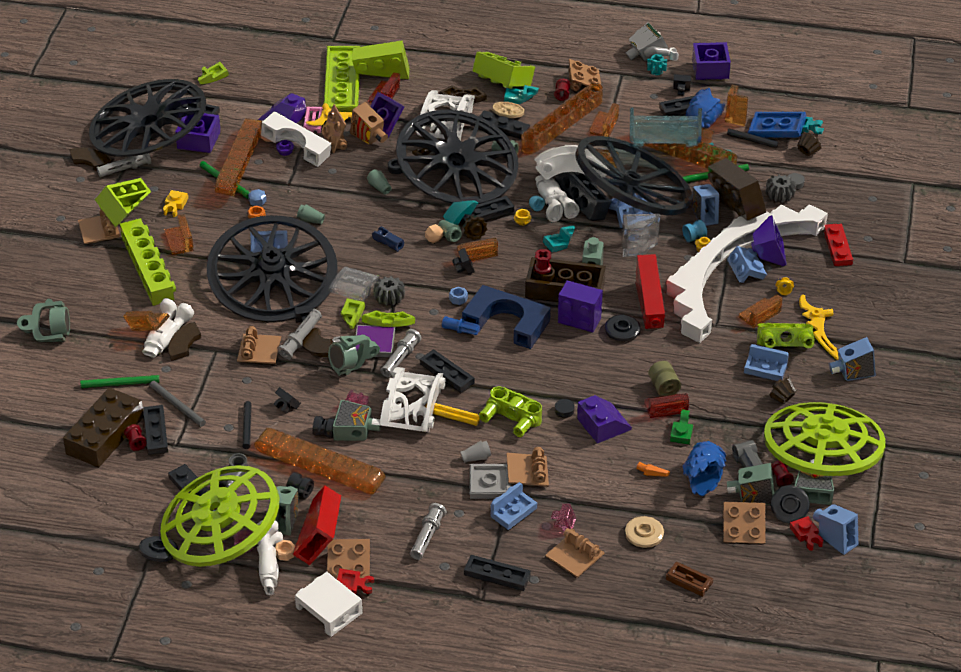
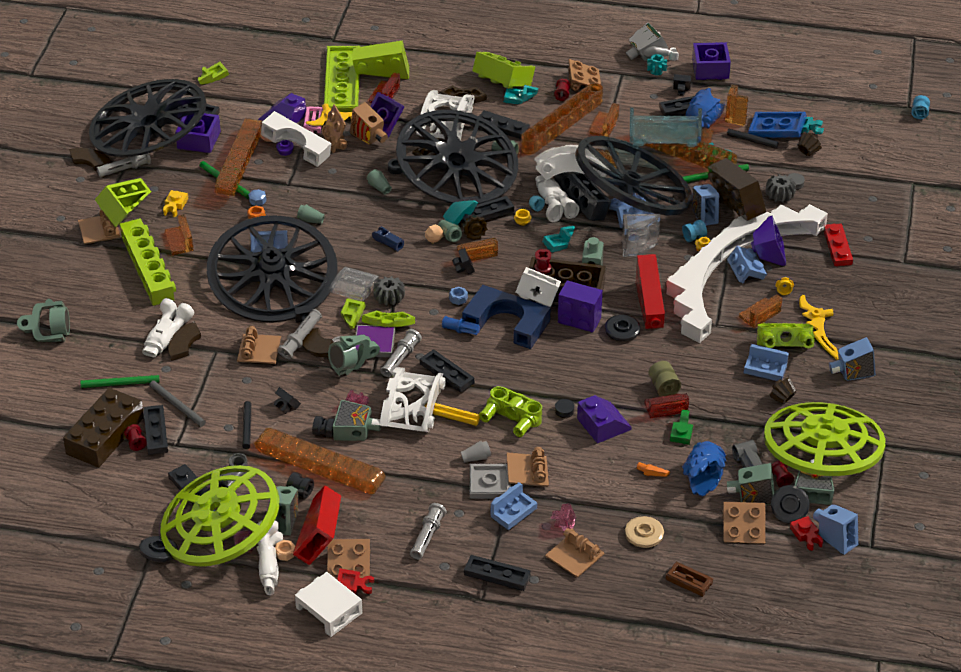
(145, 320): clear orange panel -> none
(508, 109): tan wheel -> none
(531, 279): none -> white brick
(920, 107): none -> dark azure wheel

